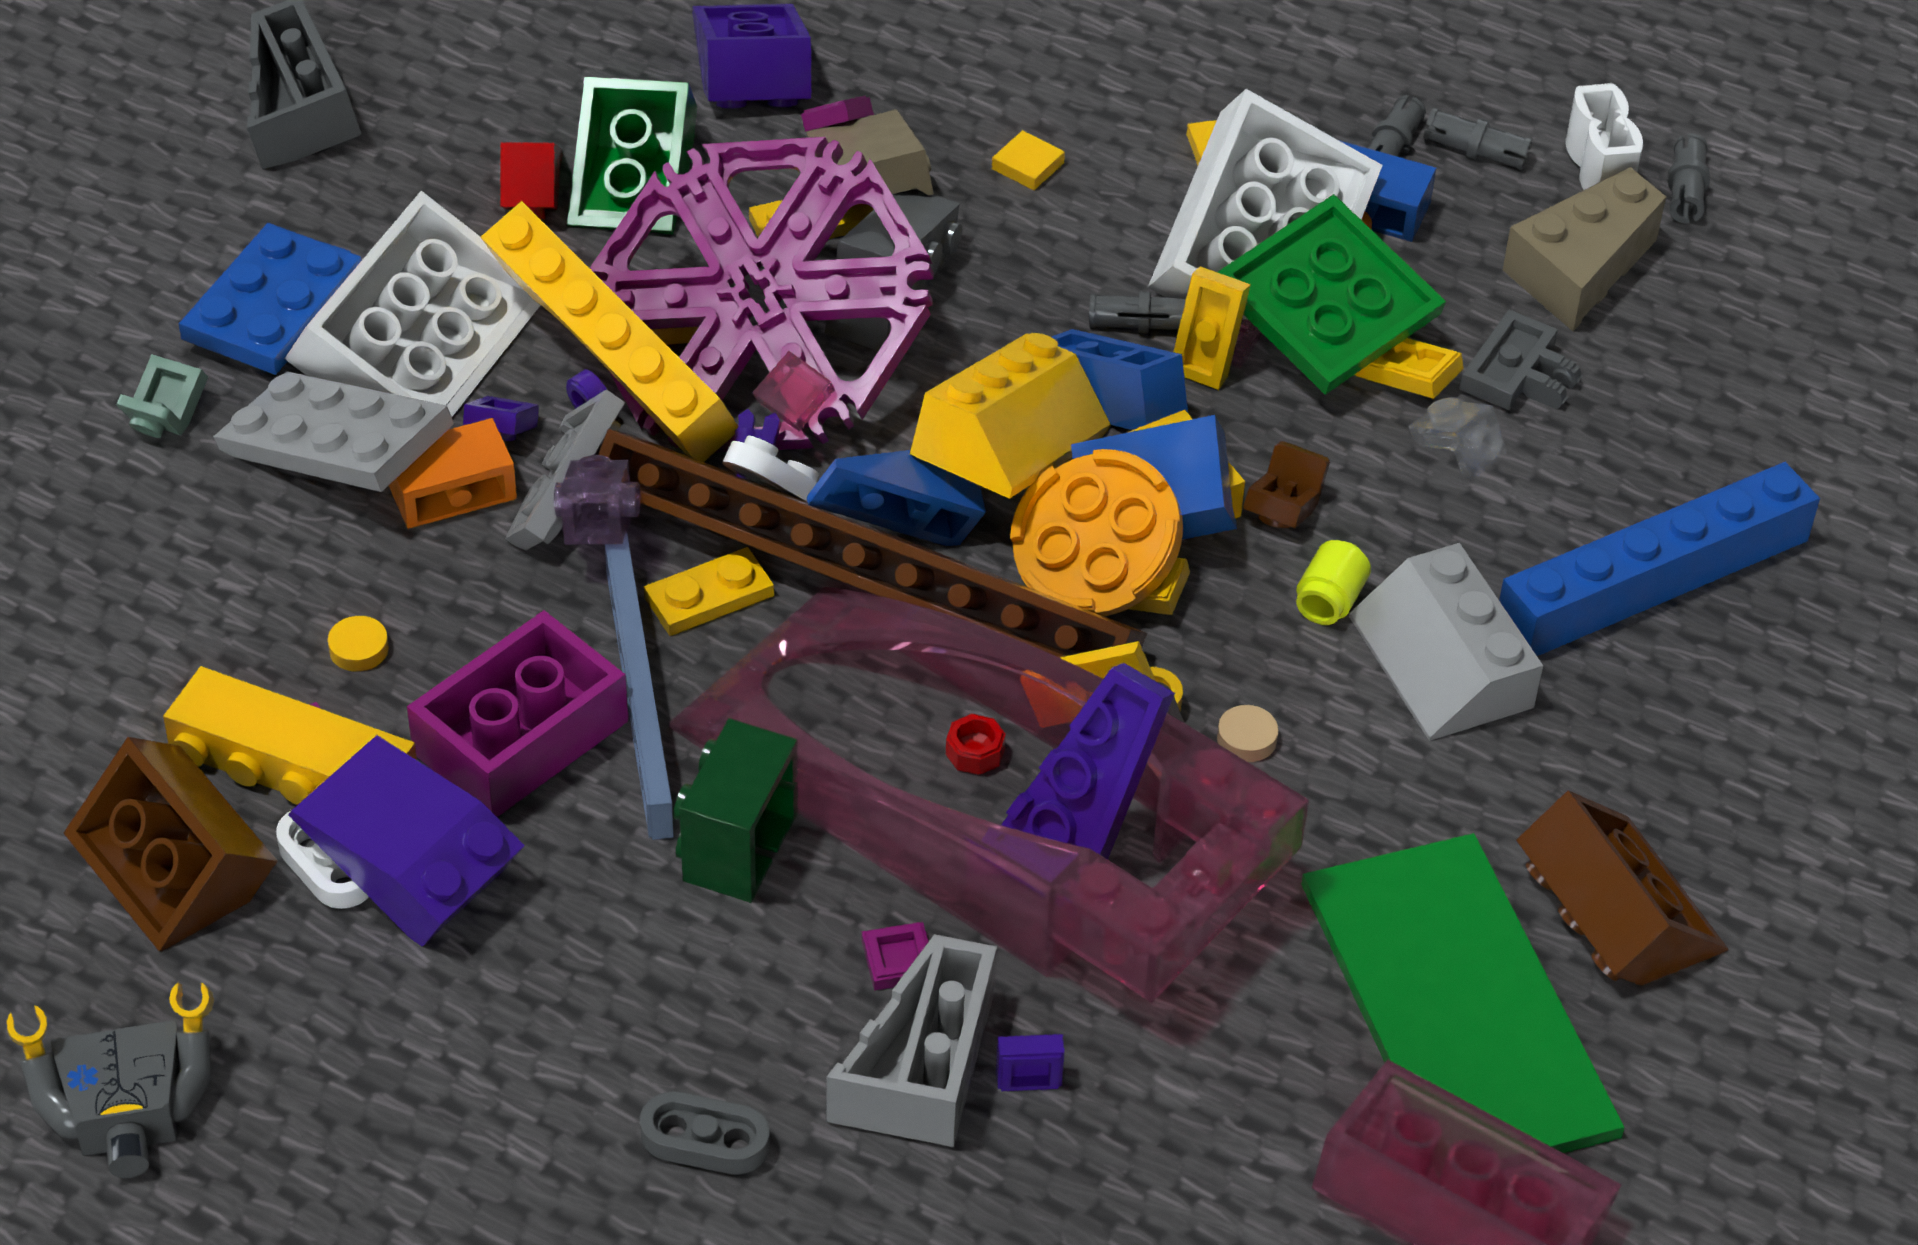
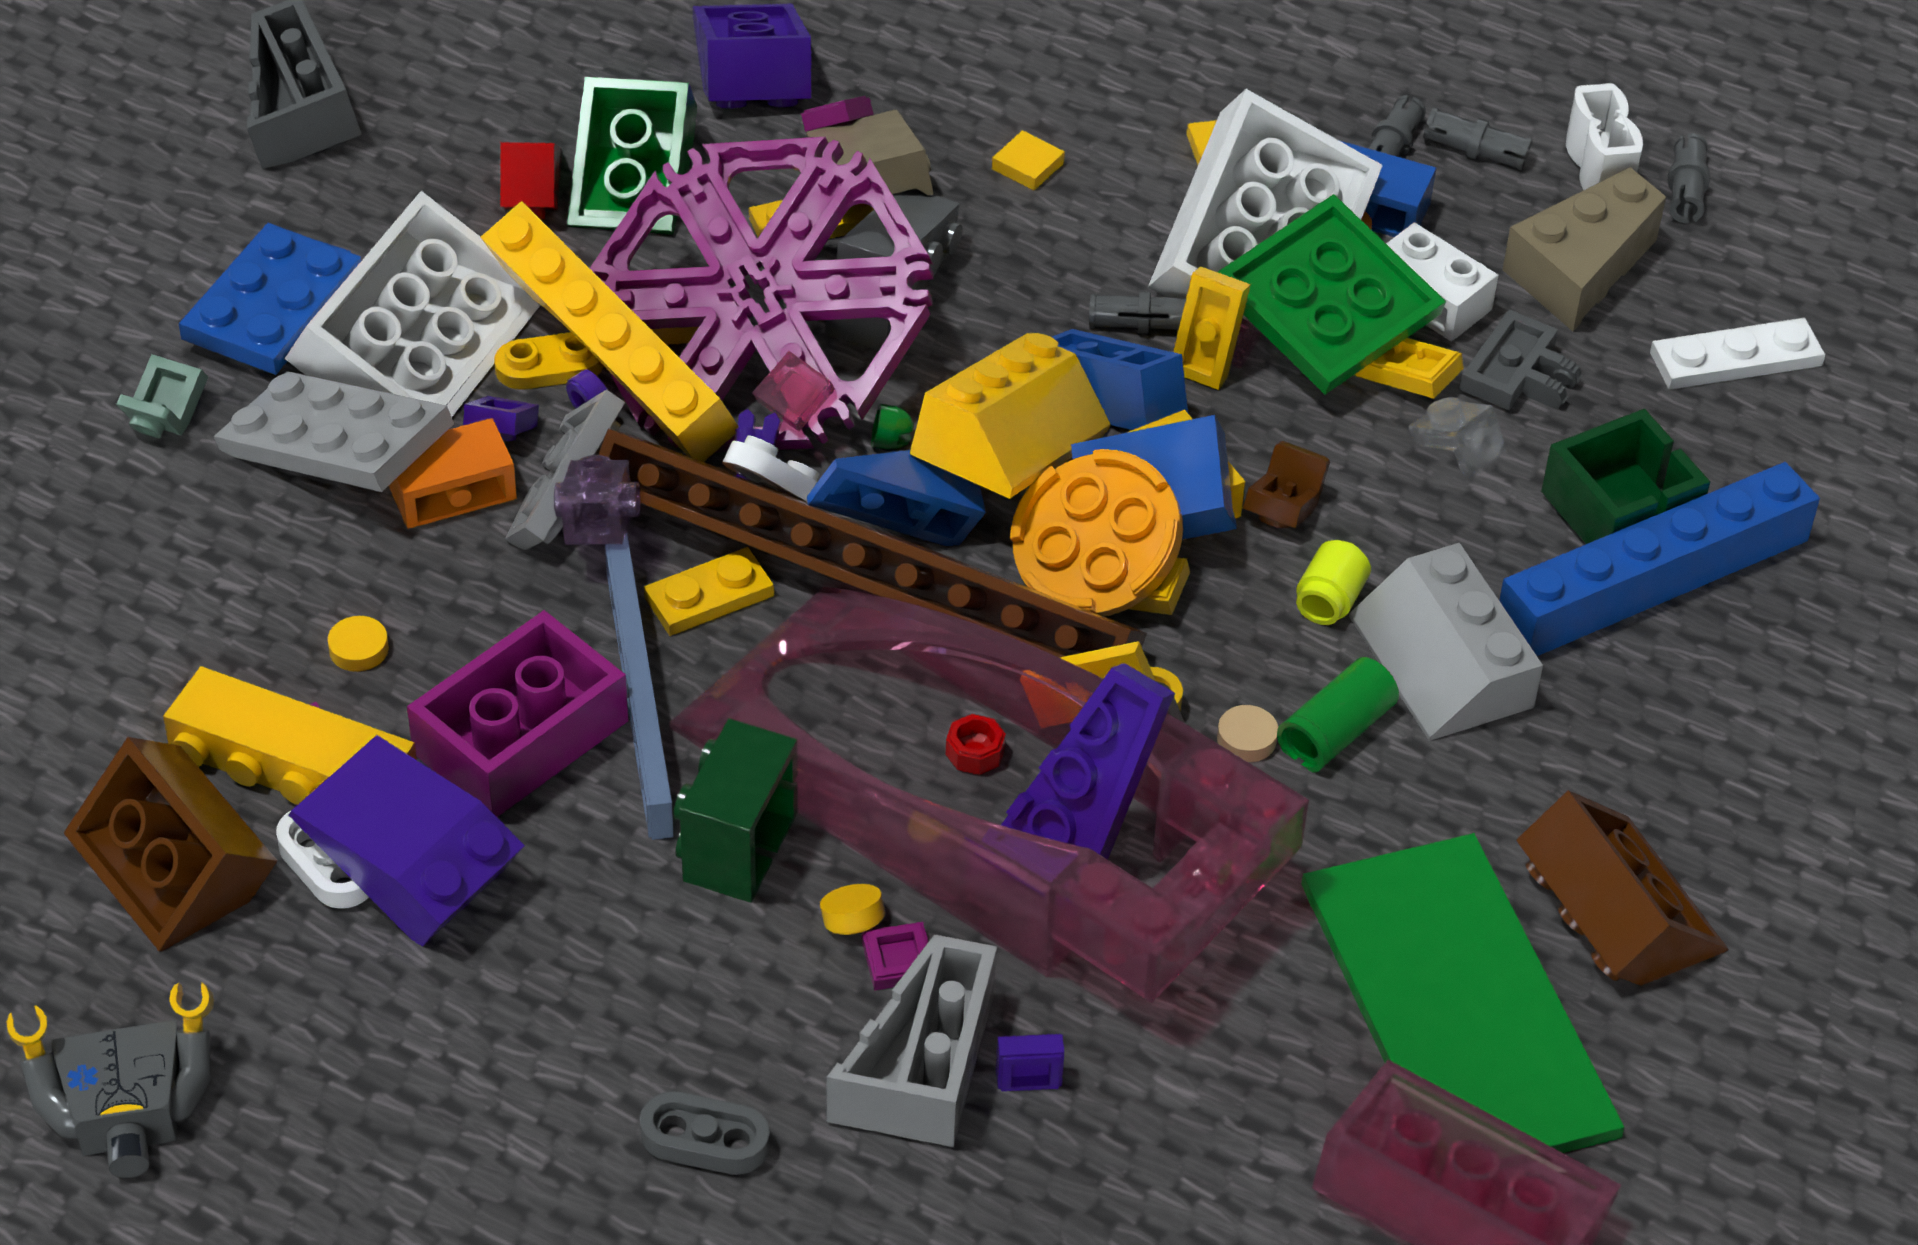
(543, 361): none -> yellow plate
(852, 909): none -> yellow tile
(891, 428): none -> green hinge
(1338, 713): none -> green pin
(1455, 276): none -> white brick
(1616, 475): none -> dark green piece
(1737, 353): none -> white plate

